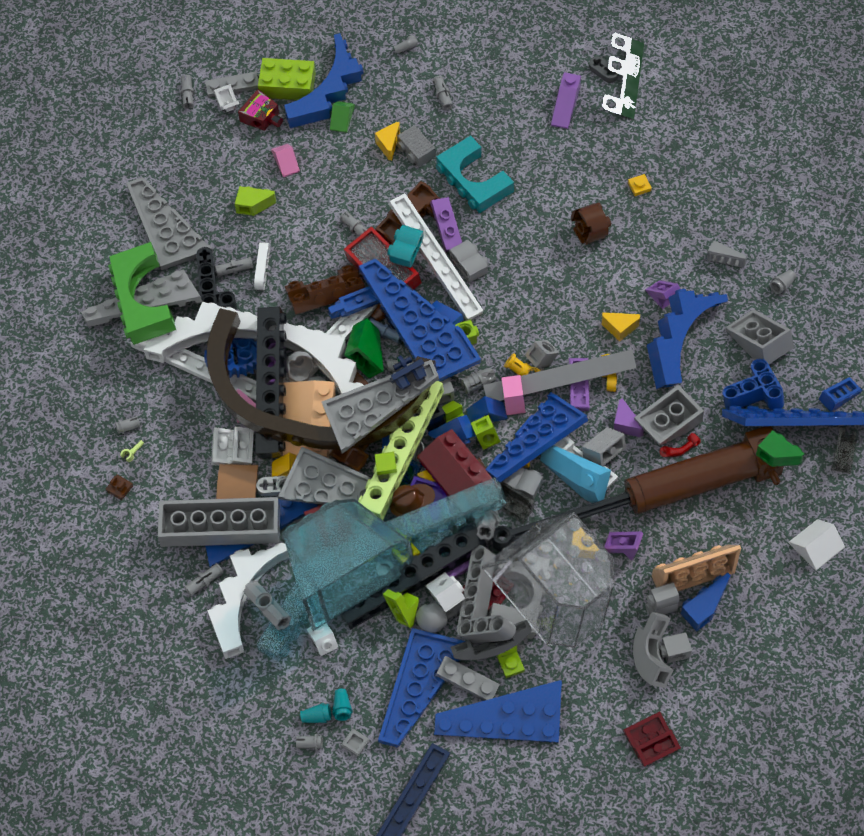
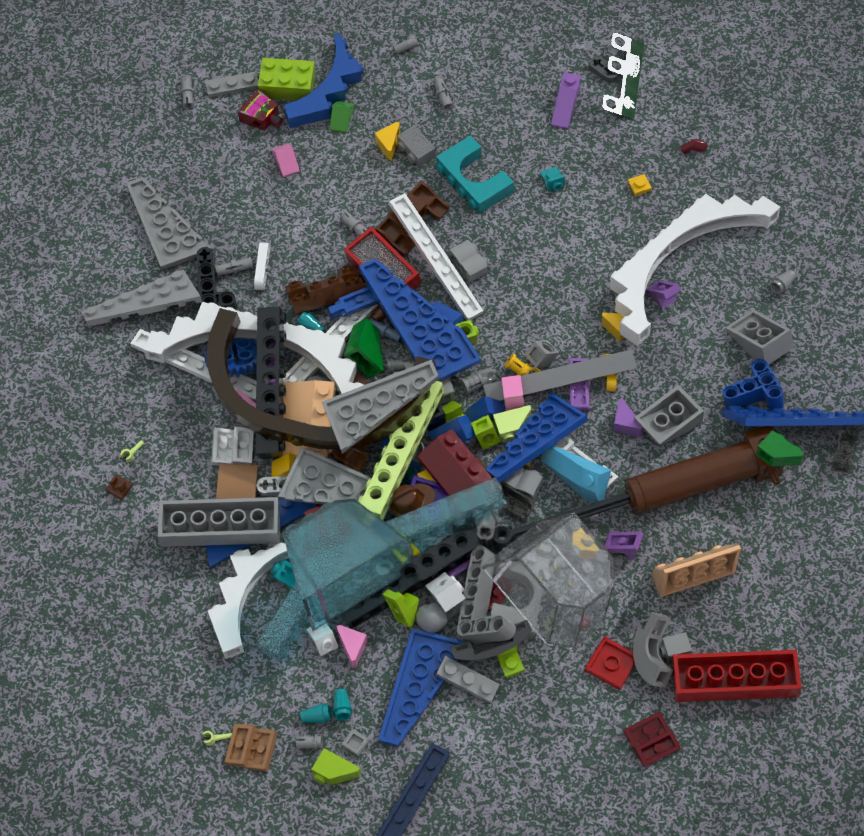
(128, 424): light grey pin -> none
(140, 320): bright green arch -> none
(203, 579): light grey pin -> none
(214, 738): none -> yellowish green hand
(226, 98): white bracket -> none
(251, 747): none -> medium nougat slope
(253, 201): lime slope -> none
(267, 605): light grey piece -> none
(283, 573): none -> teal bracket
(299, 366): light grey hair -> none
(310, 322): none -> teal cone
(333, 769): none -> lime slope
(353, 643): none -> bright pink slope
(385, 463): lime tile -> none
(406, 245): teal brick -> none
(415, 368): dark blue hips -> none
(446, 223): medium lavender plate -> none
(510, 421): none -> yellowish green slope
(515, 716): blue wing -> none
(553, 179): none -> teal bracket
(590, 223): reddish brown brick -> none
(604, 446): light grey brick -> none
(611, 663): none -> red tile
(663, 599): light grey brick -> none
(666, 350): blue arch -> none
(694, 441): red piece -> none
(695, 144): none -> dark red arm
(701, 218): none -> white arch
(703, 607): blue slope -> none
(722, 254): light grey slope -> none
(736, 675): none -> red brick
(818, 543): white slope -> none
(831, 402): blue slope -> none

